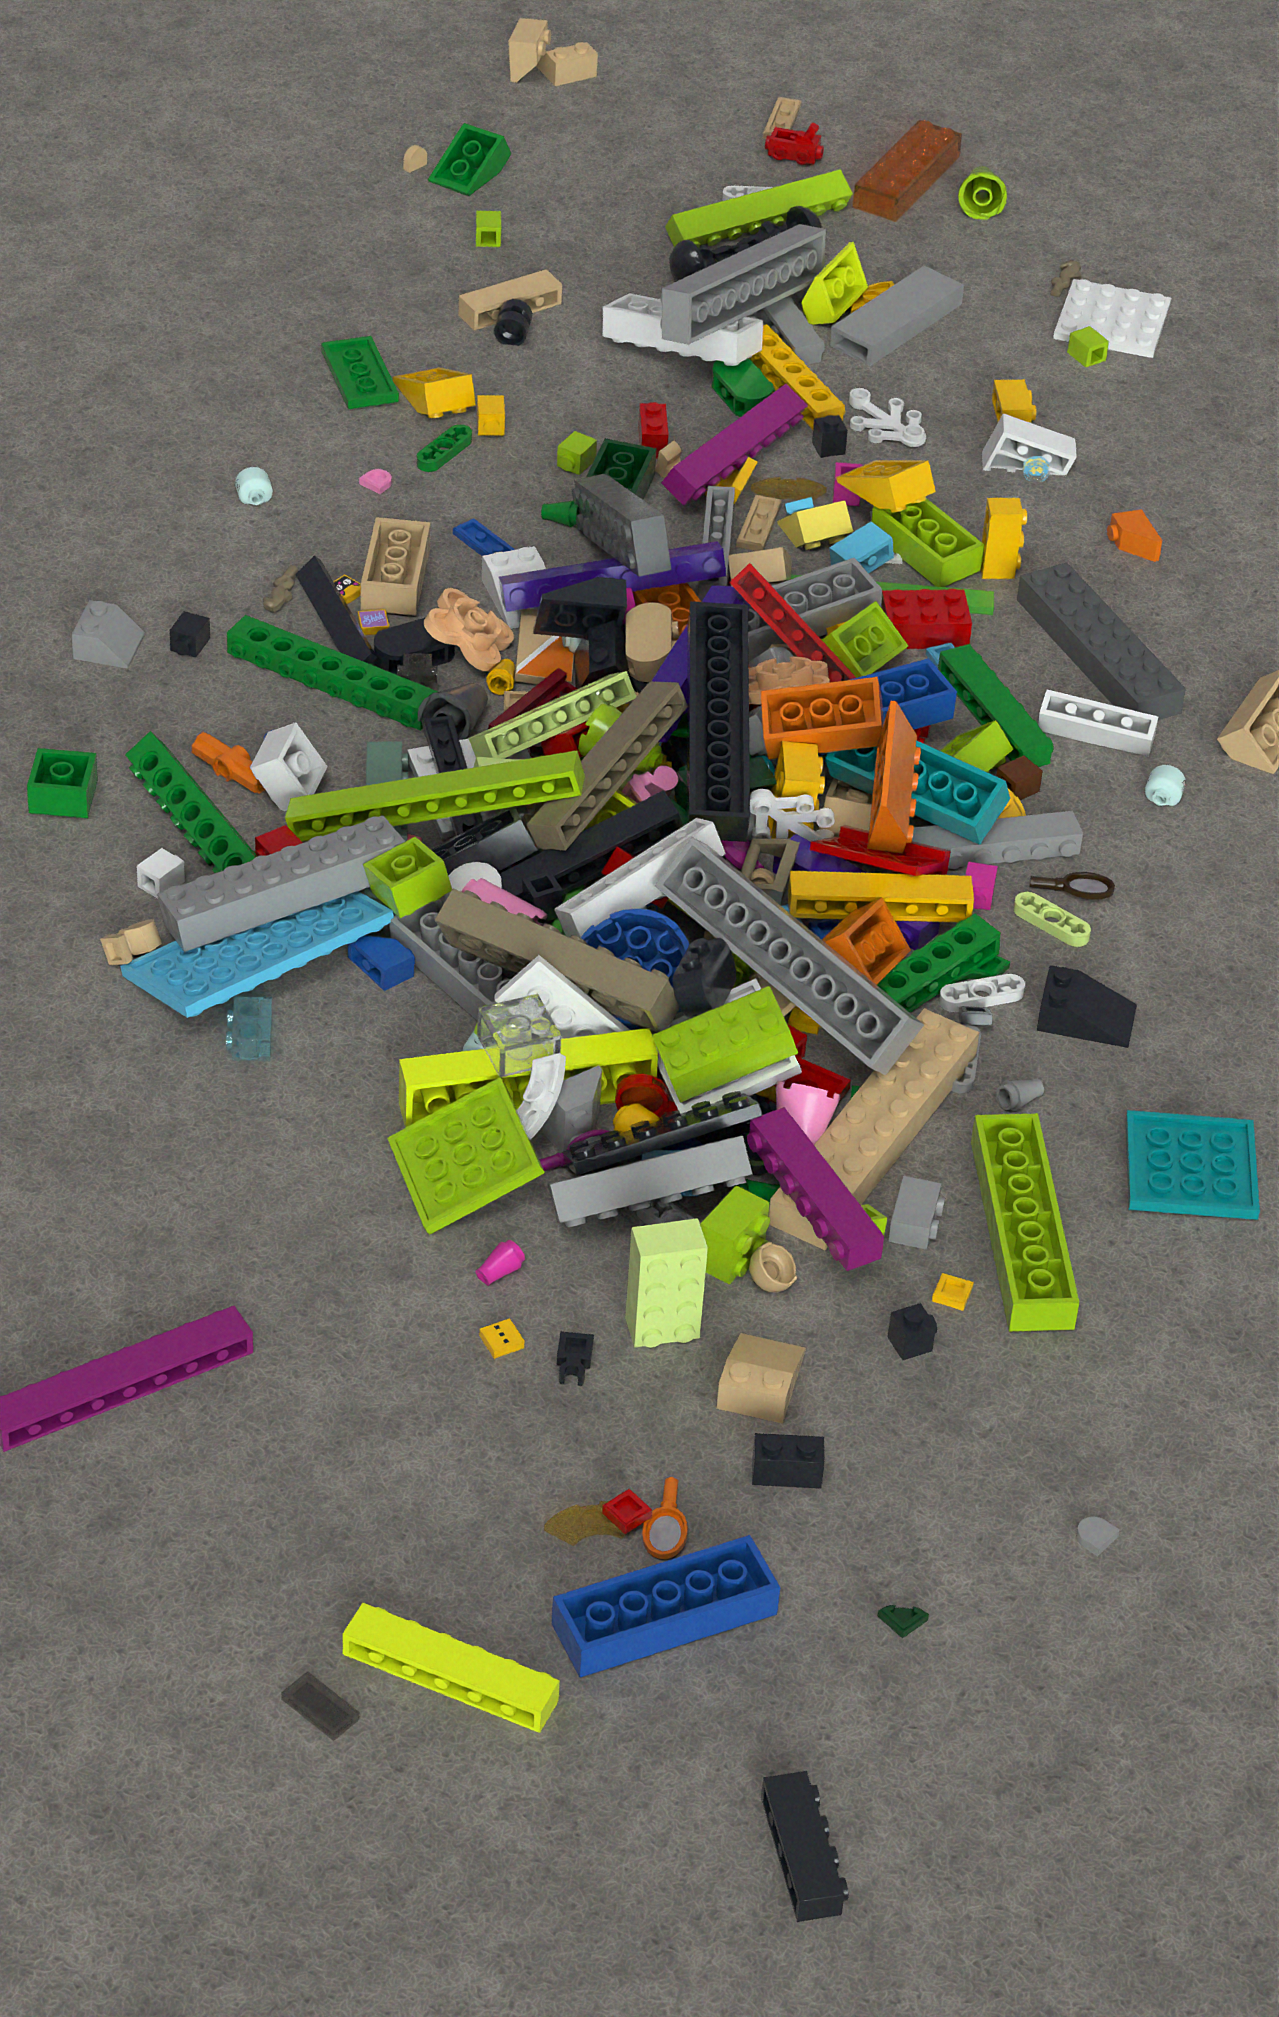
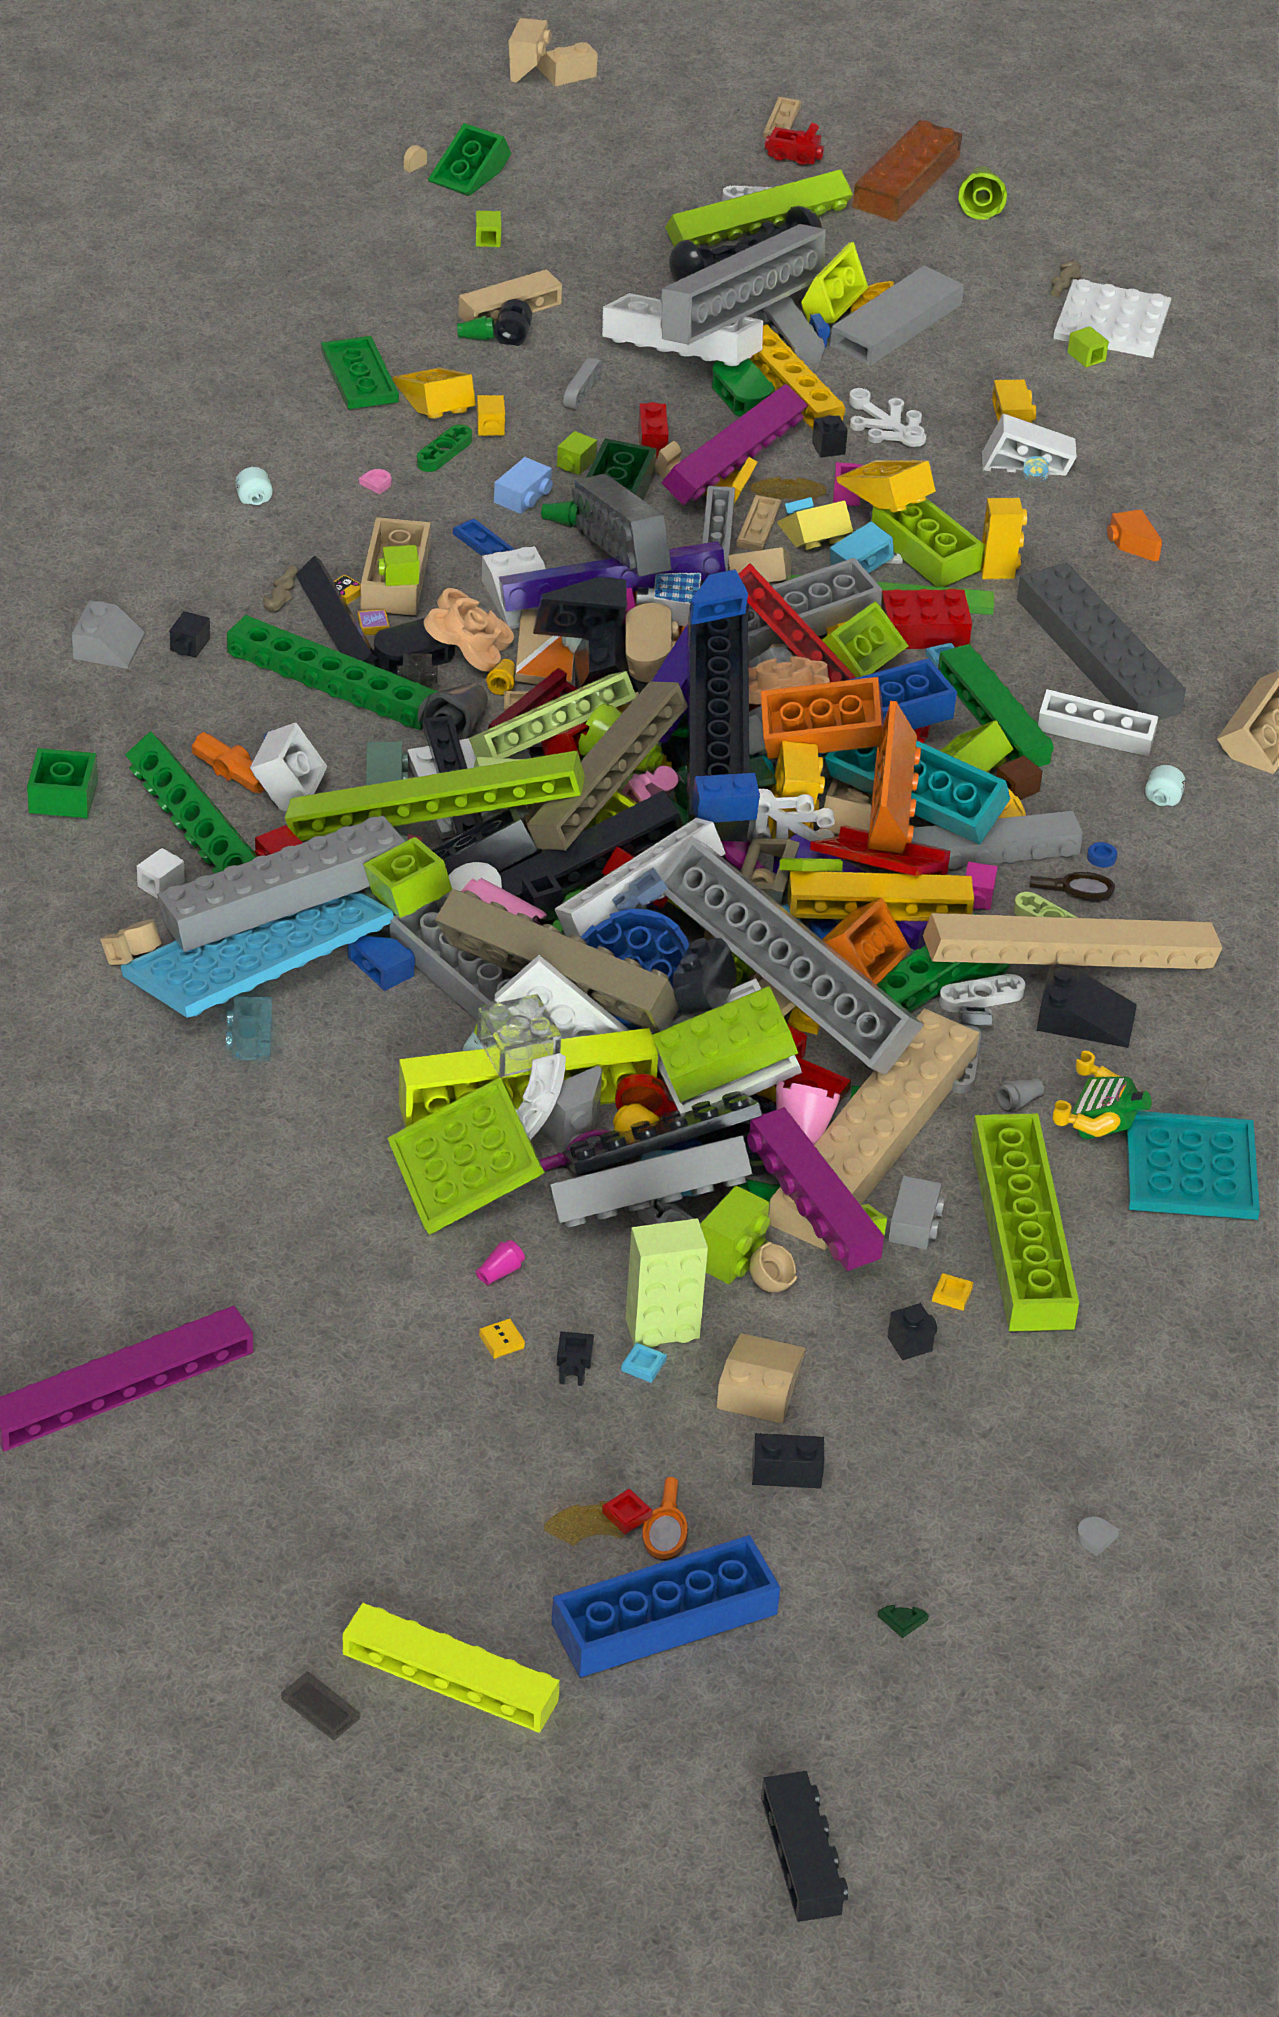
(399, 565): none -> lime brick
(479, 328): none -> green cone
(523, 485): none -> light blue brick
(582, 382): none -> light grey beam
(642, 890): none -> sand blue plate
(643, 1362): none -> medium azure tile
(673, 591): none -> torso
(719, 597): none -> blue slope
(726, 797): none -> blue brick
(811, 864): none -> lime tile
(820, 327): none -> blue plate
(1071, 941): none -> tan brick
(1102, 854): none -> blue tile
(1105, 1104): none -> torso

